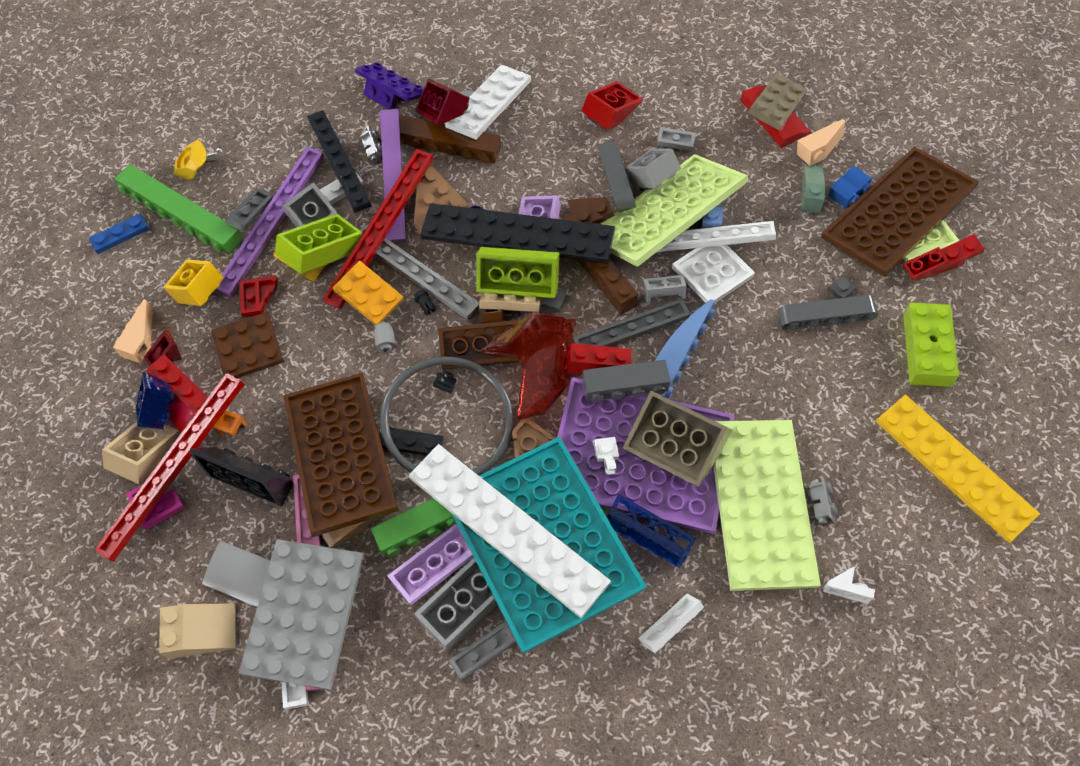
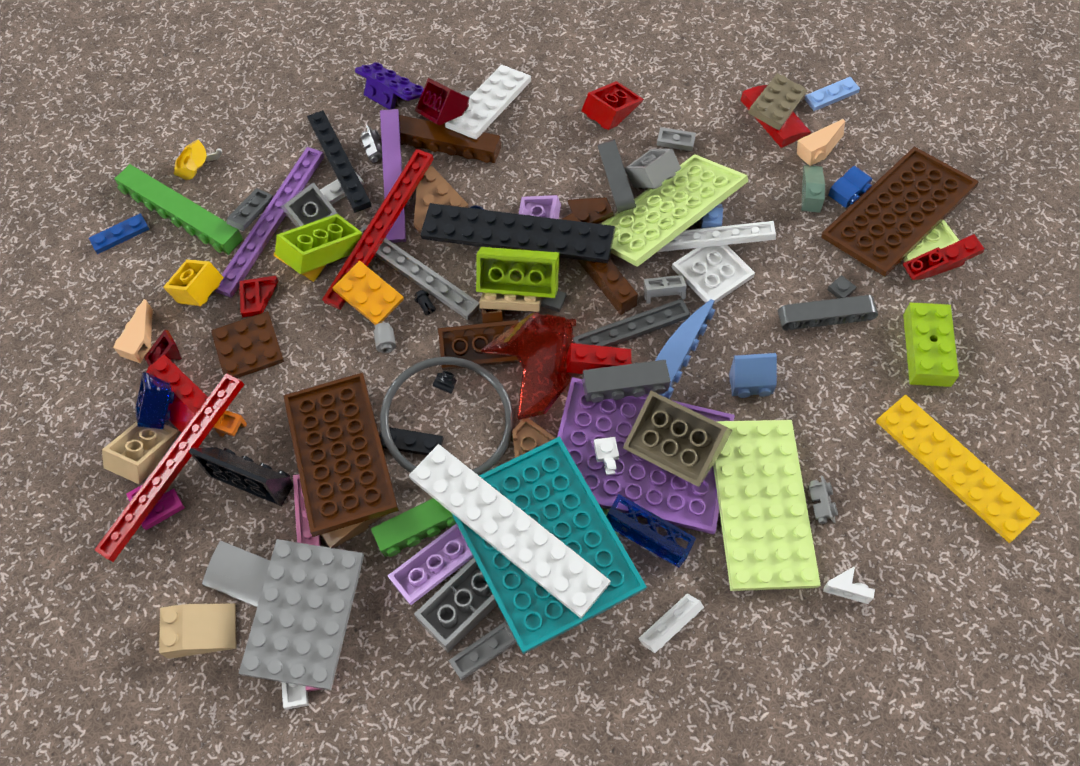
(753, 375): none -> medium blue slope
(832, 93): none -> light blue plate

